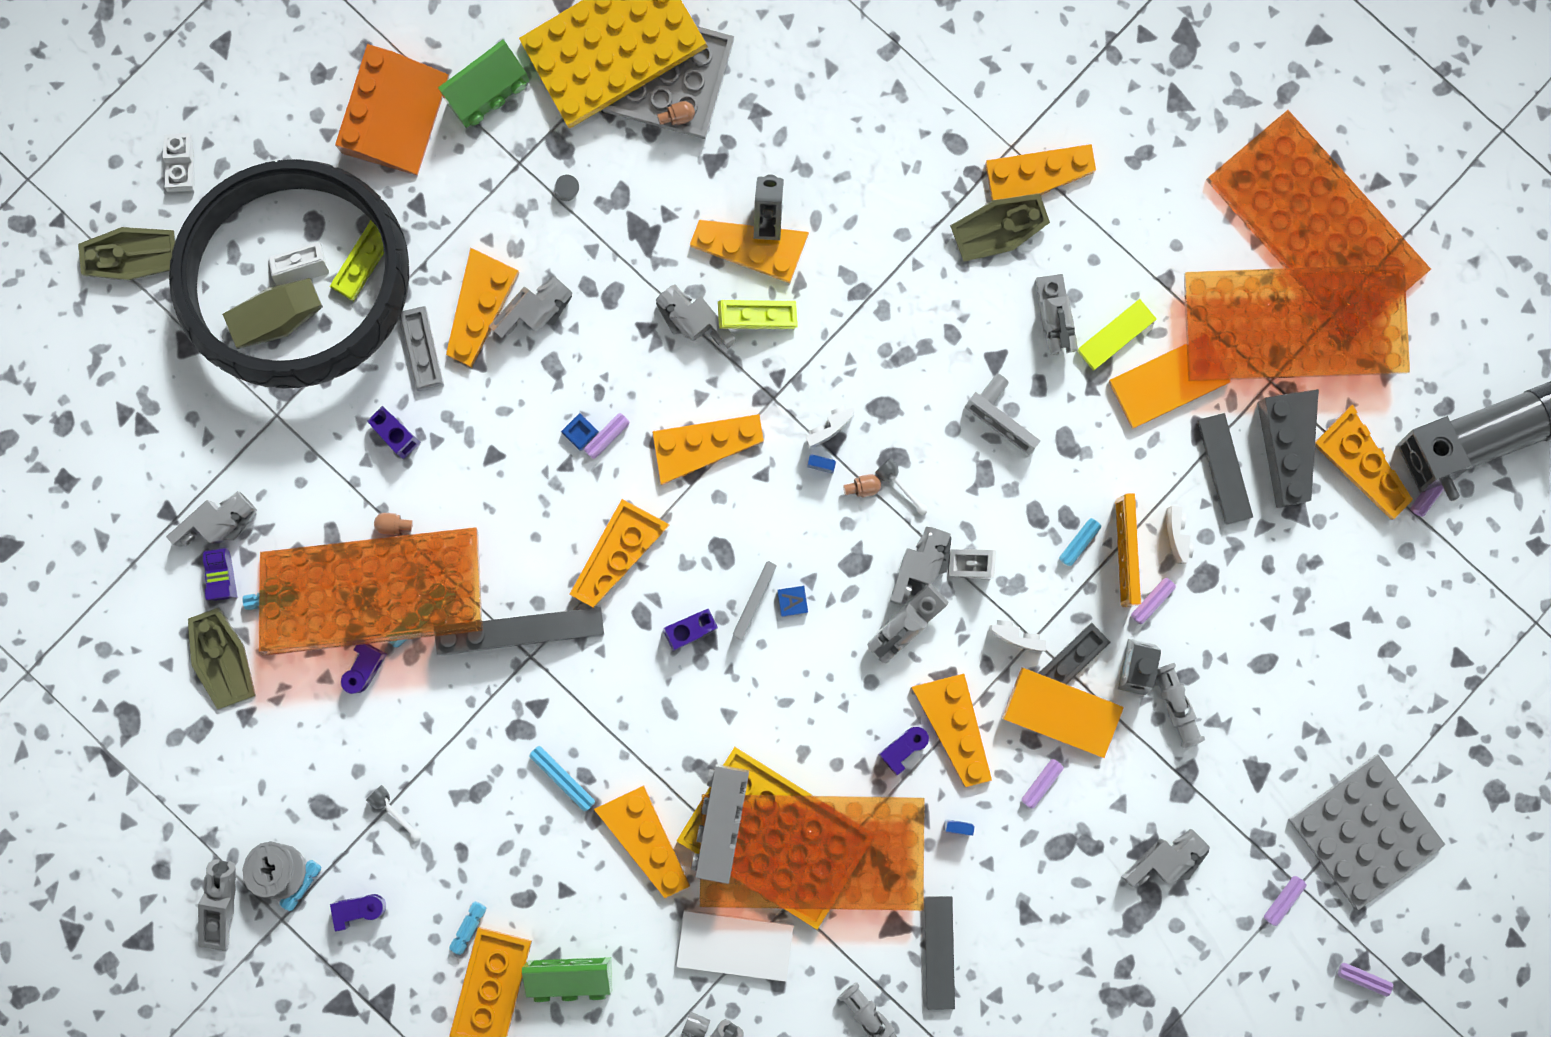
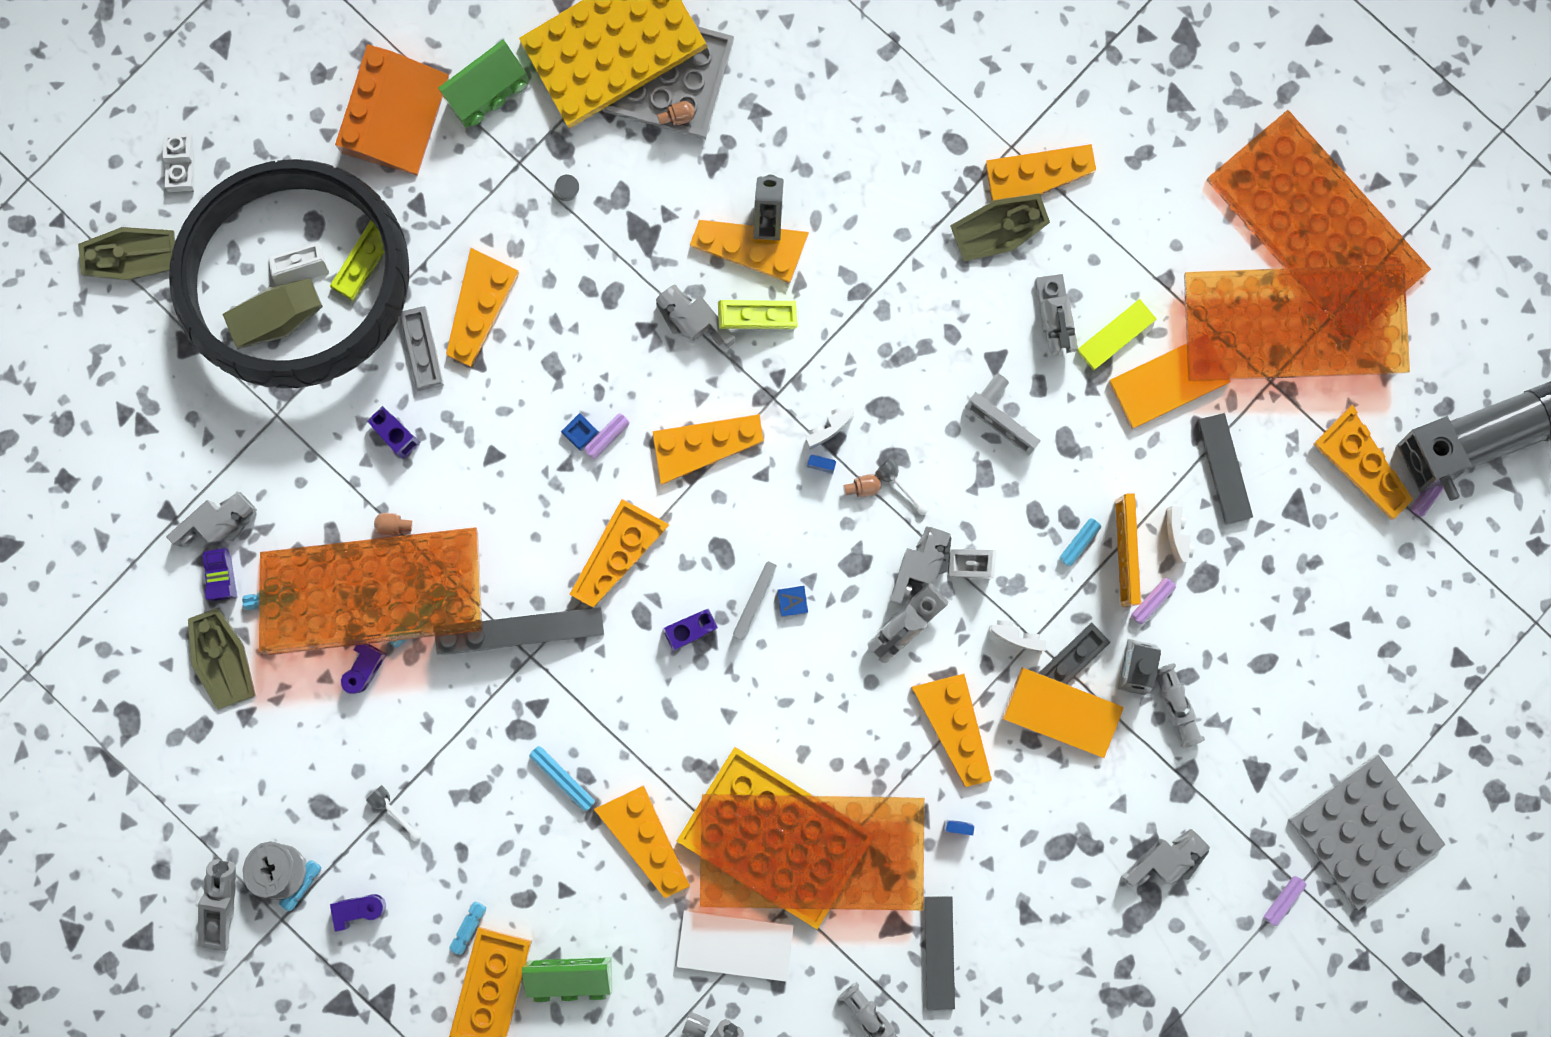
(534, 309): light grey plate -> none
(722, 823): light grey wedge -> none
(902, 747): dark purple leg -> none
(1042, 783): lavender axle -> none
(1289, 441): dark grey wedge -> none
(1365, 979): lavender axle -> none

